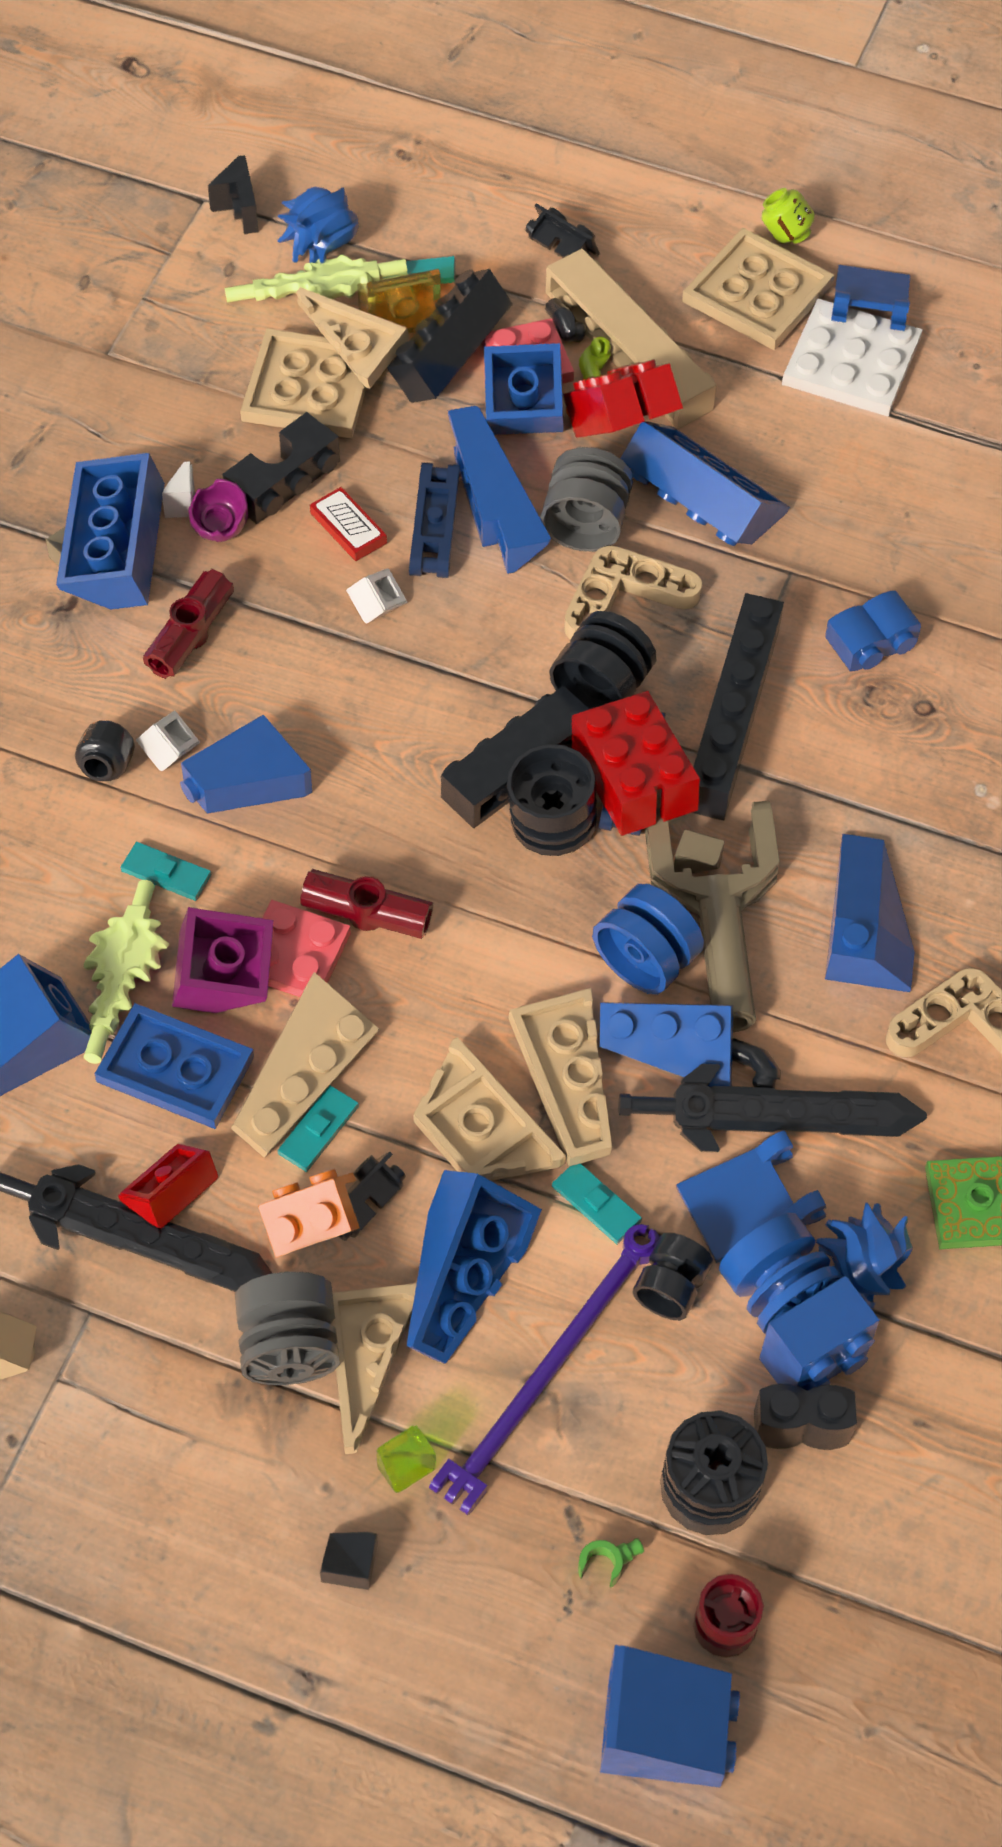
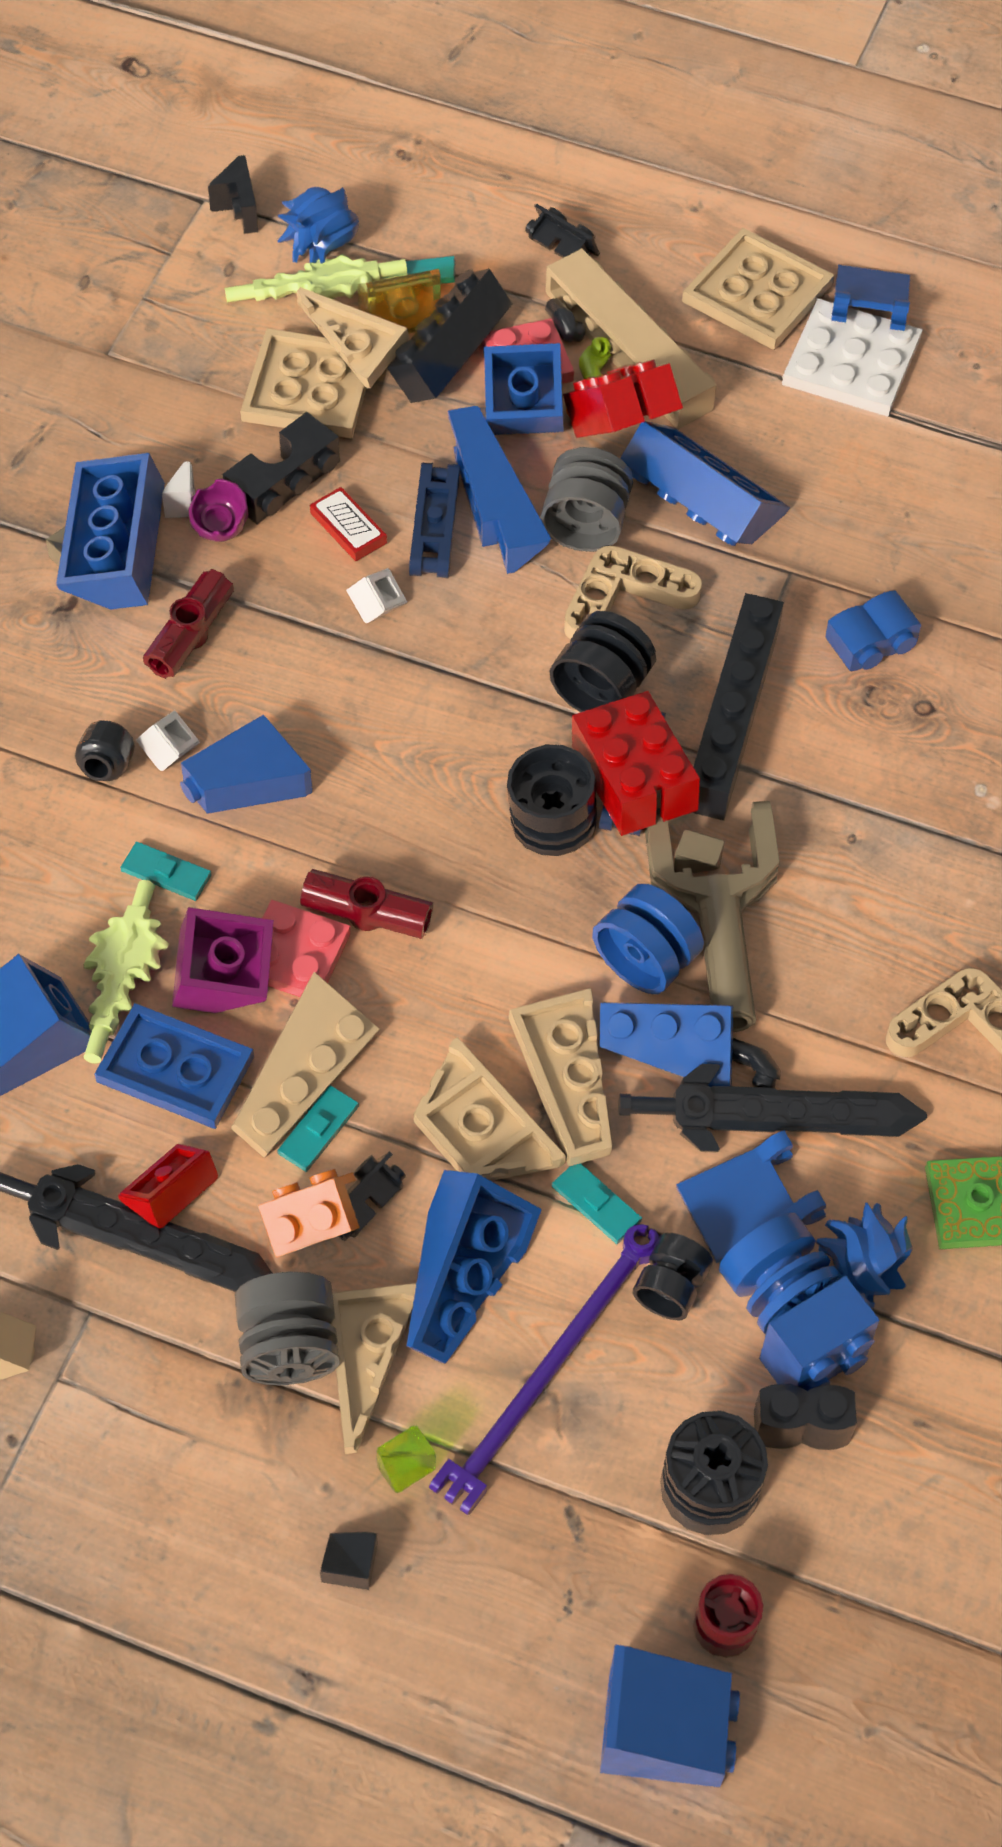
(479, 781): black brick -> none
(617, 1554): bright green piece -> none
(787, 216): lime head -> none
(868, 923): blue wedge -> none

